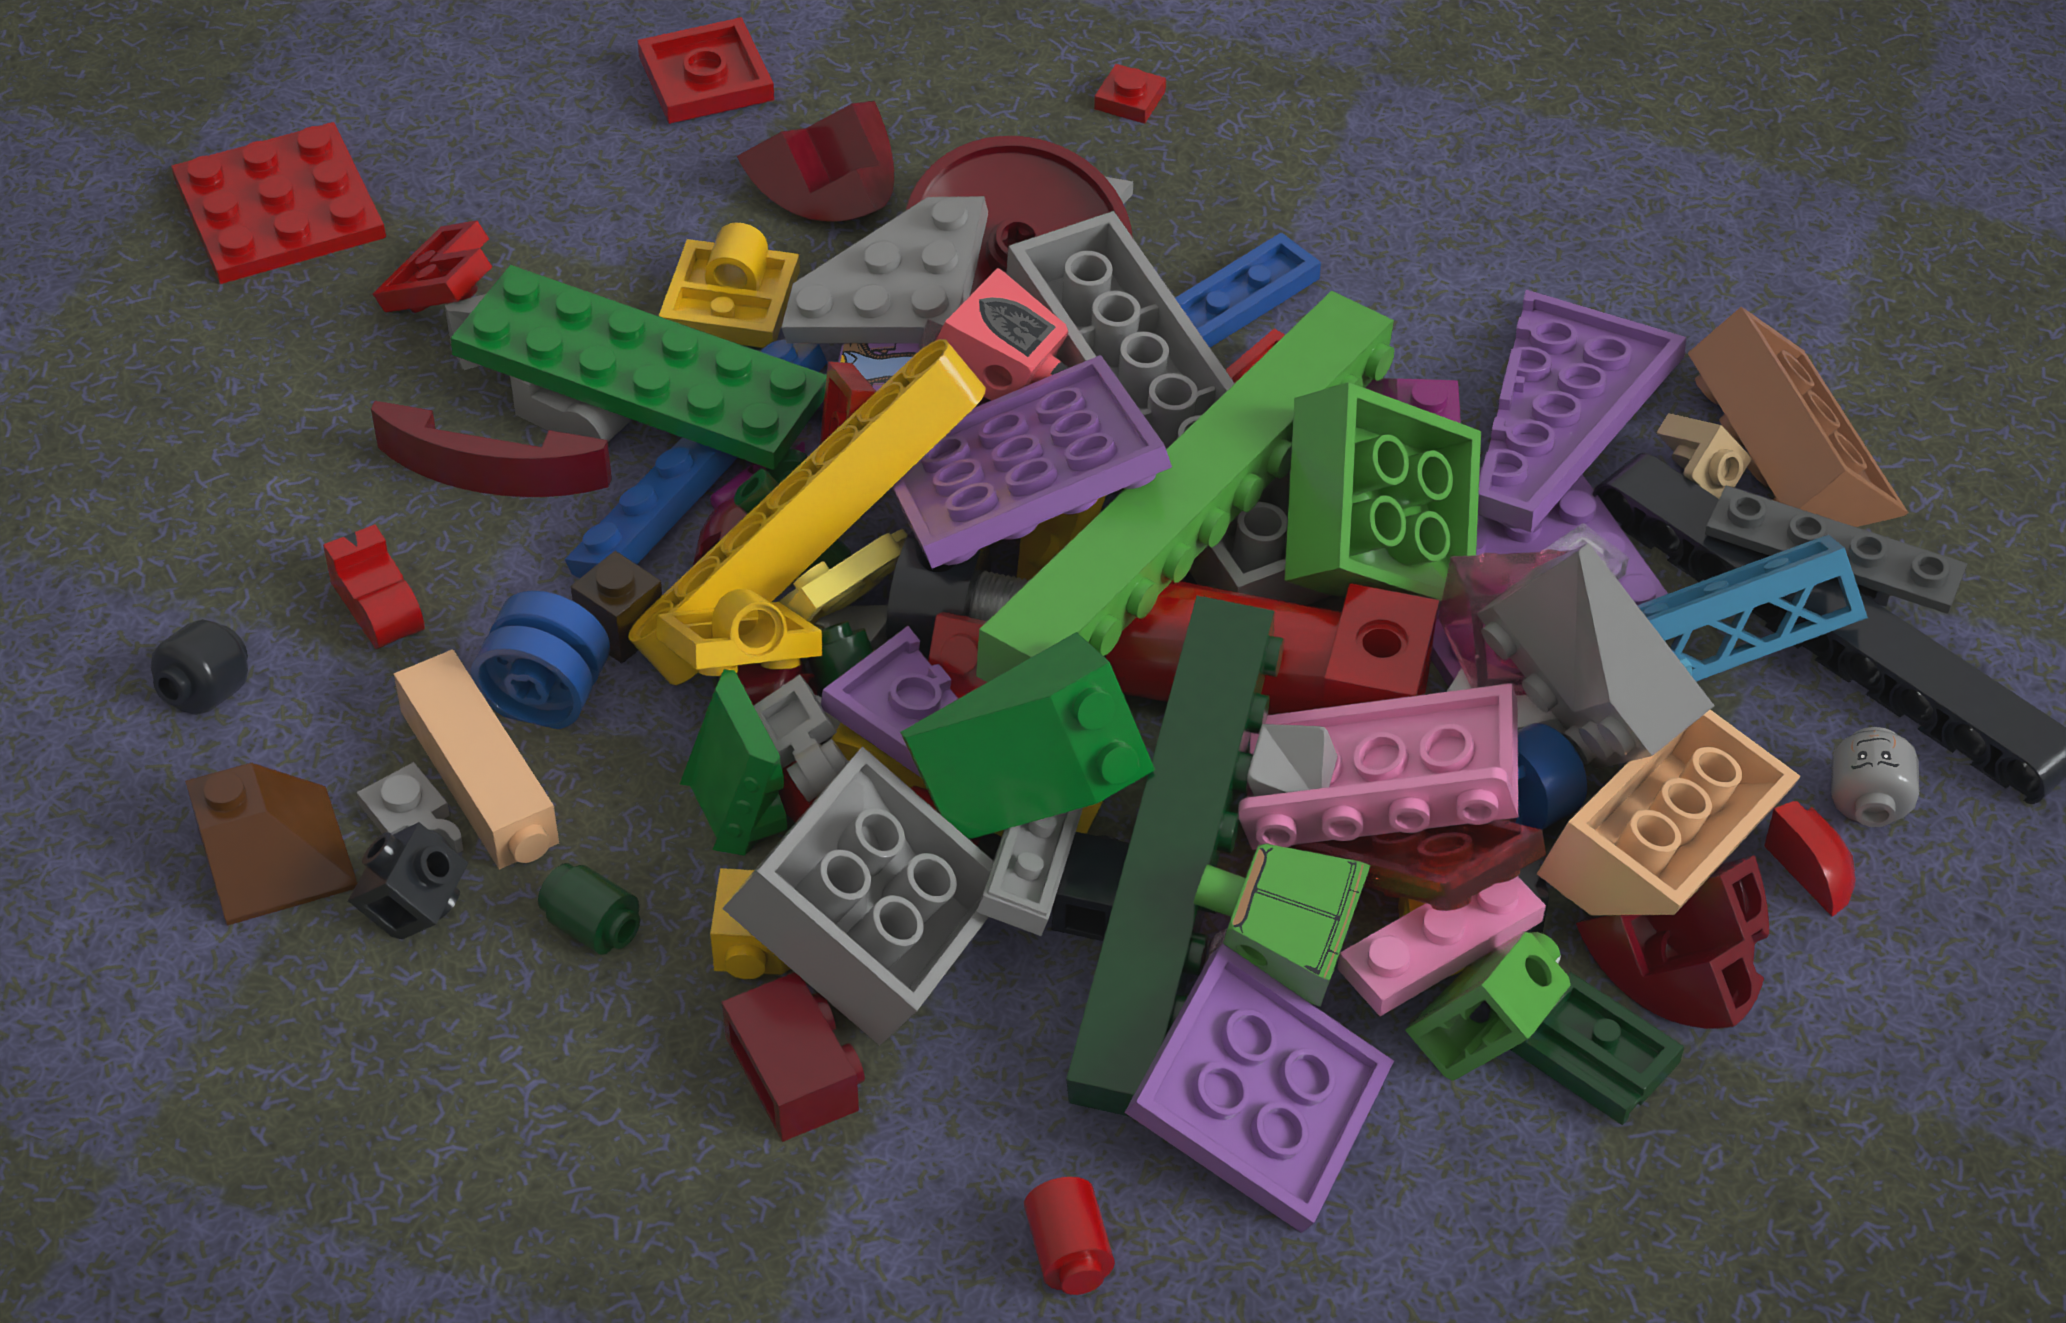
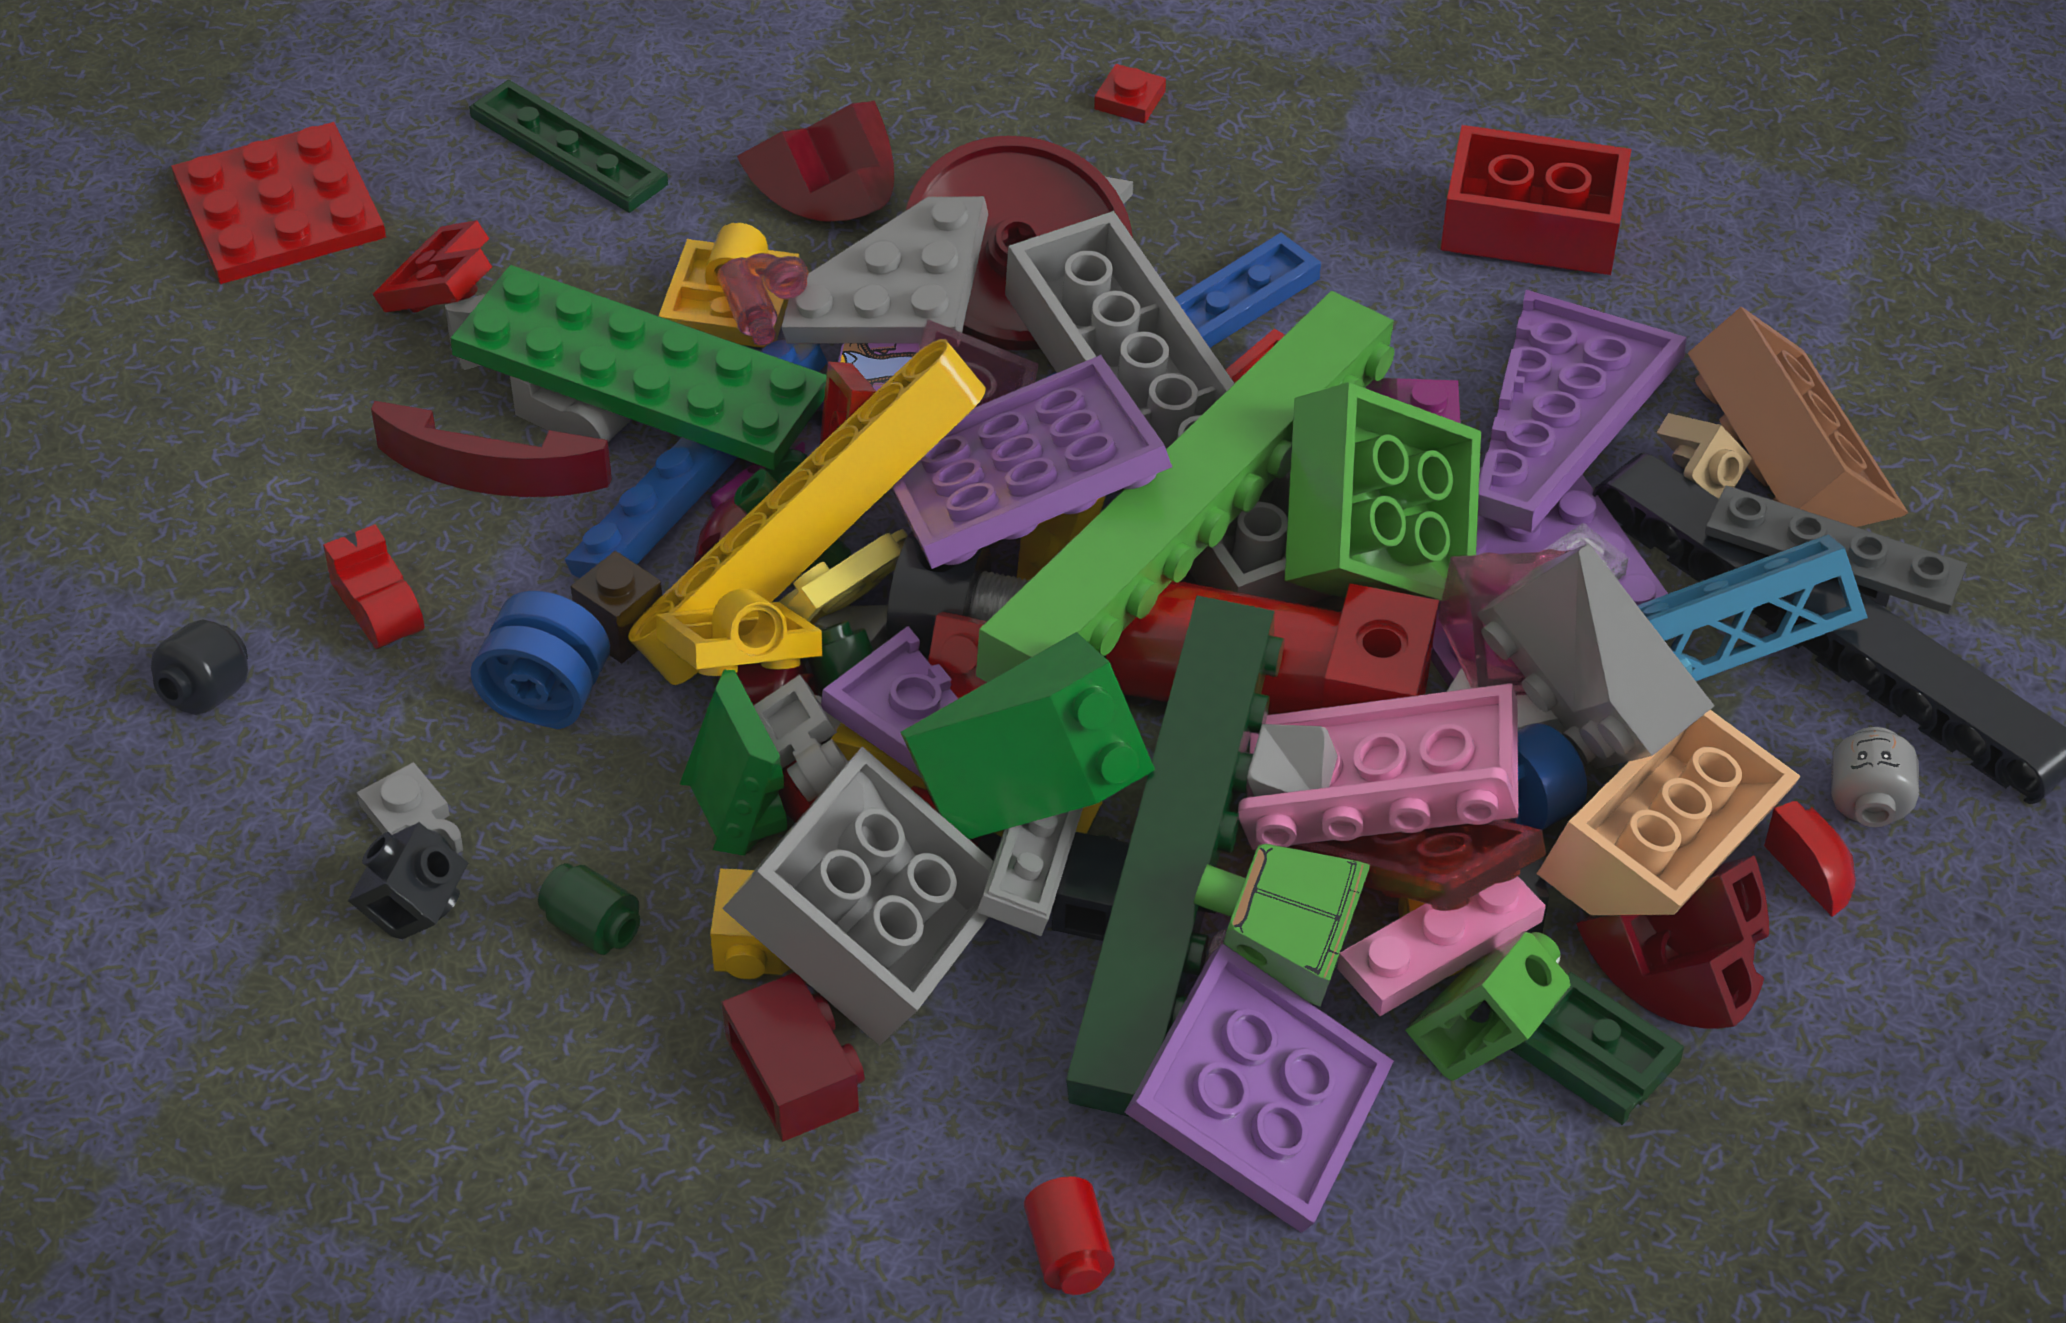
(268, 840): reddish brown slope -> none
(477, 760): light nougat brick -> none
(569, 145): none -> dark green tile
(705, 70): red plate -> none
(747, 294): none -> clear pink plant
(1005, 336): coral torso -> none
(1535, 199): none -> red brick

